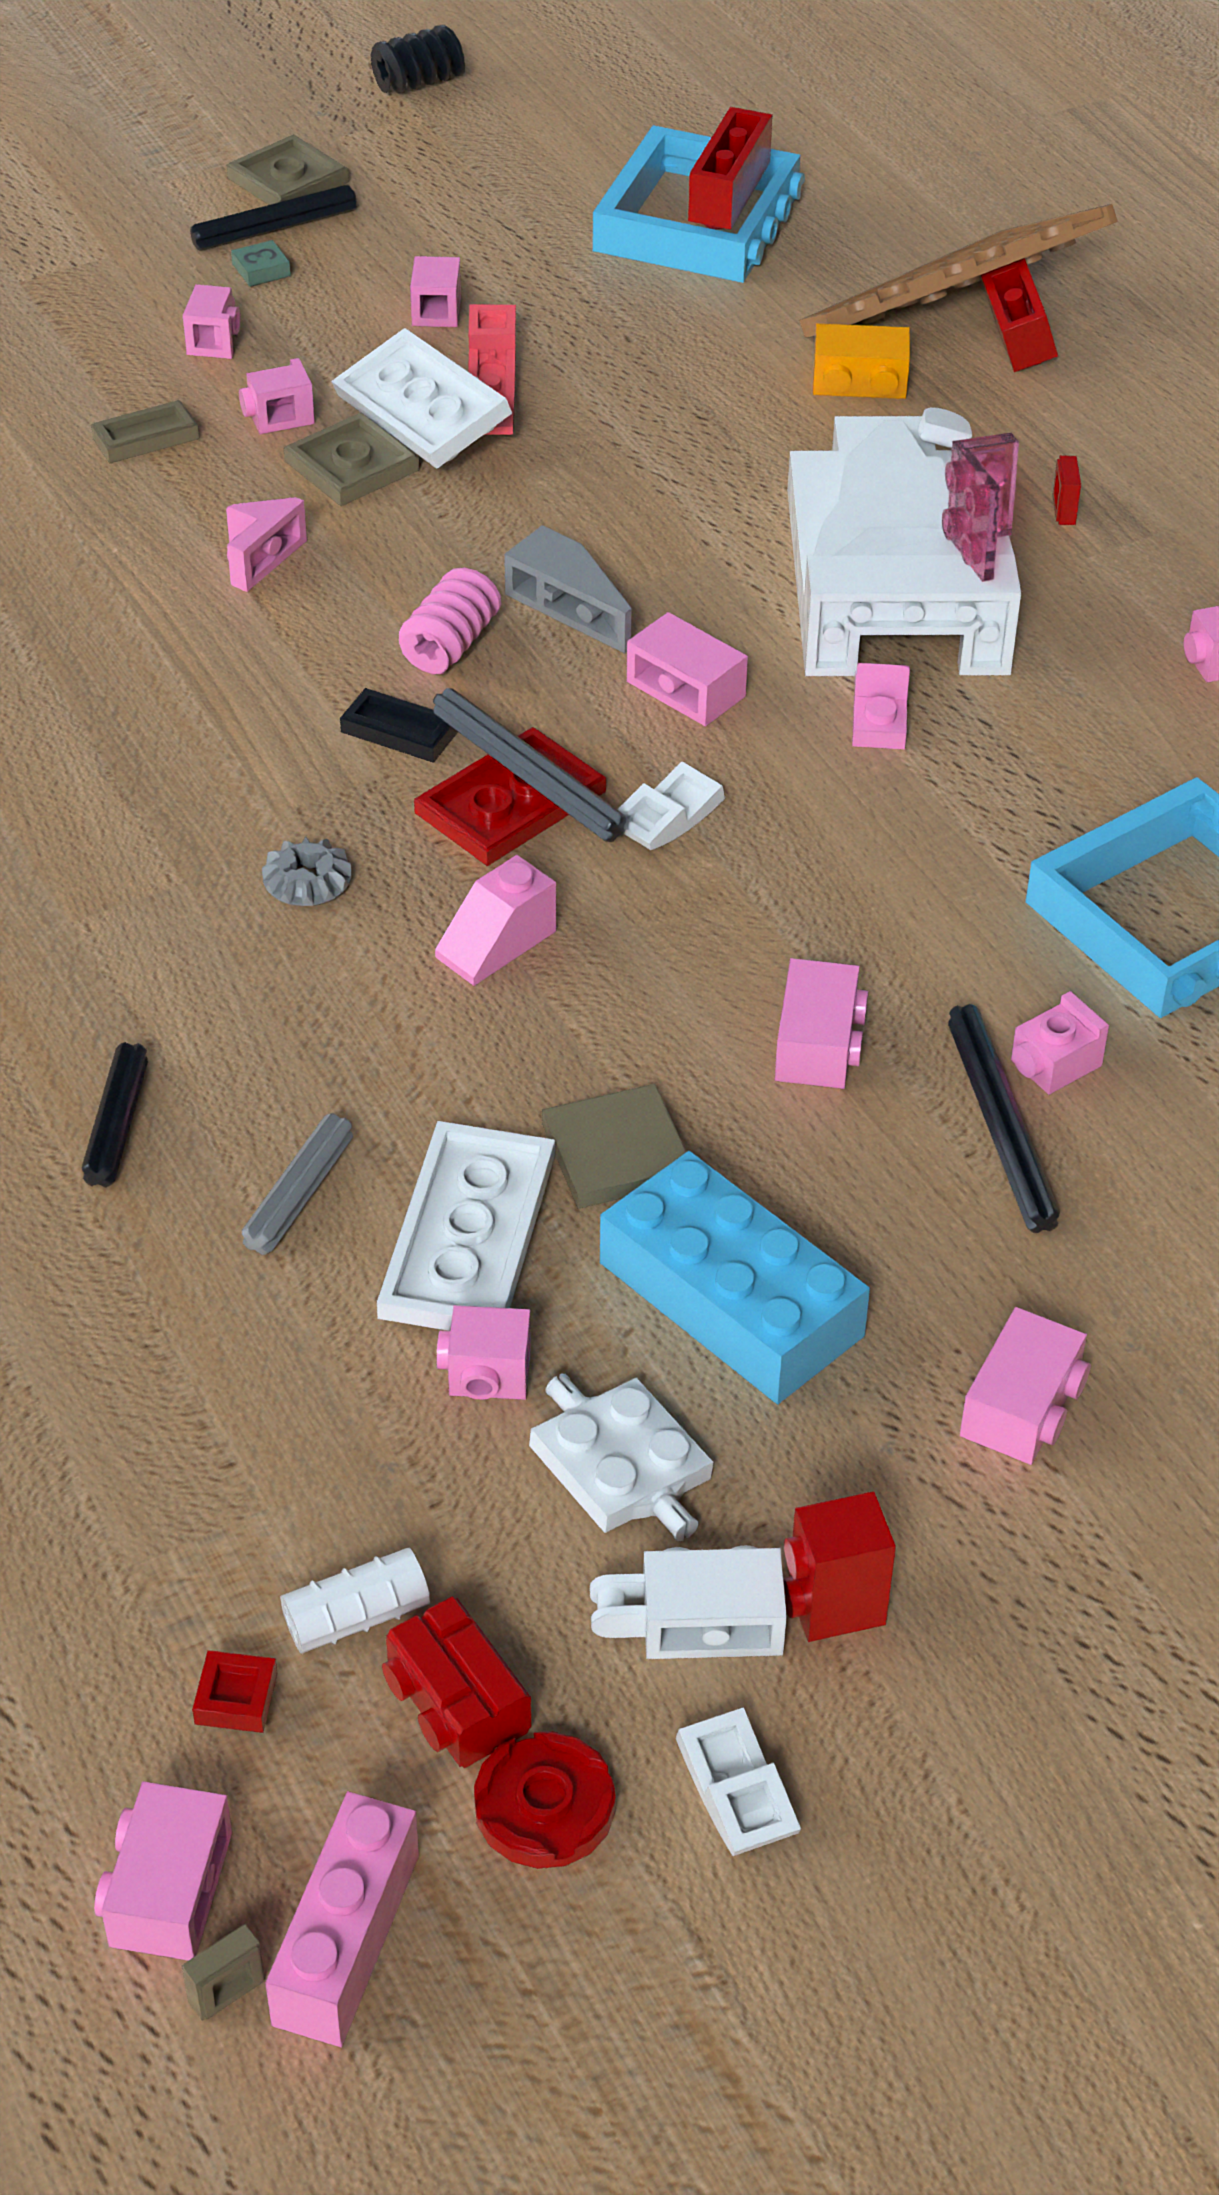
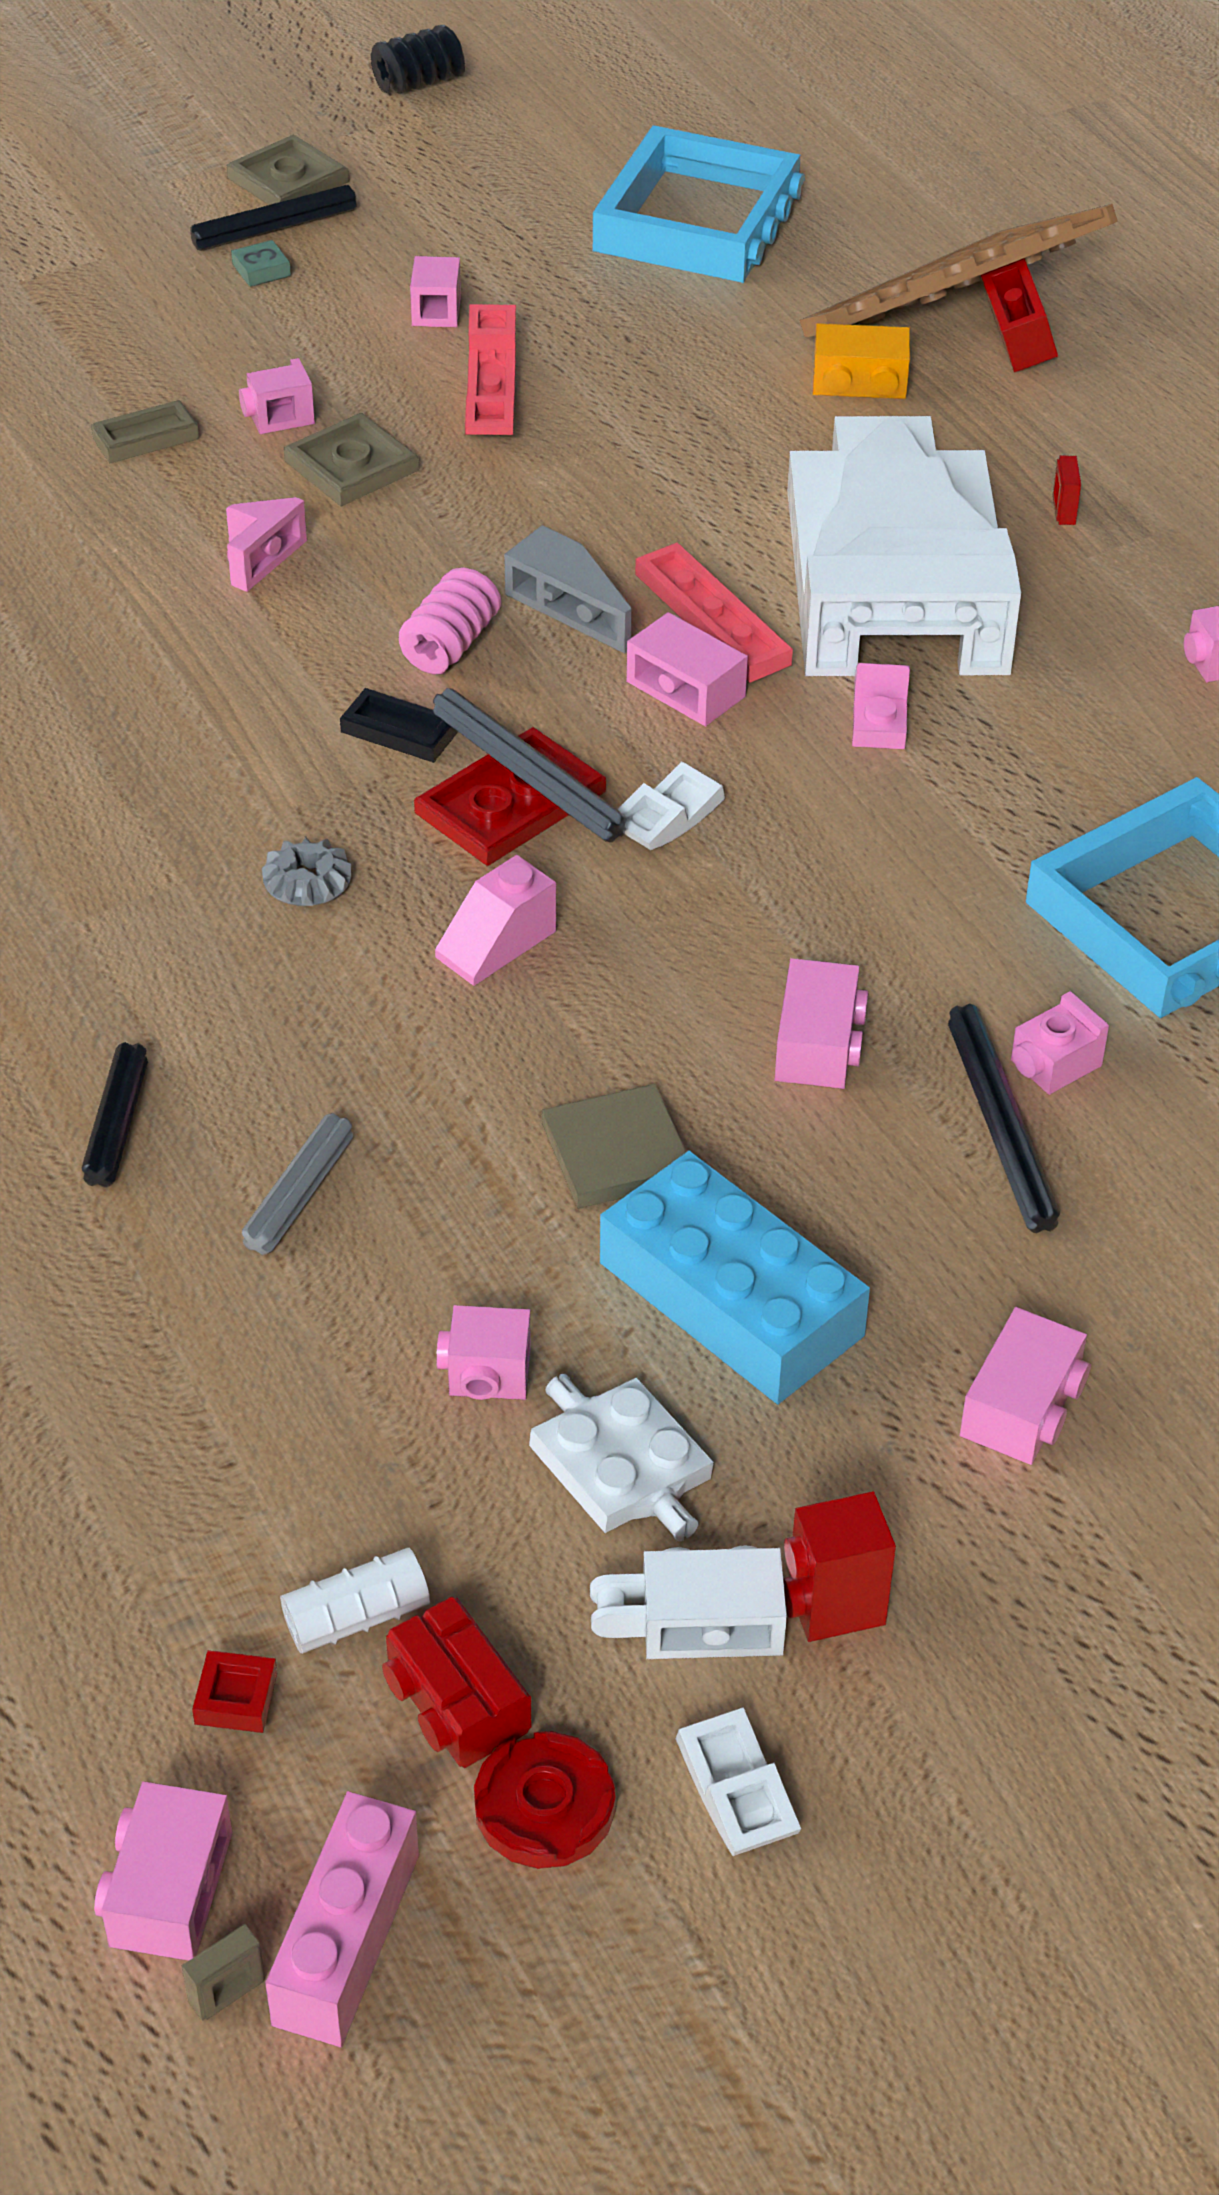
(211, 322): bright pink brick -> none
(422, 398): white plate -> none
(466, 1224): white plate -> none
(712, 608): none -> coral plate
(729, 168): red brick -> none
(943, 427): white tile -> none
(980, 498): clear pink bracket -> none

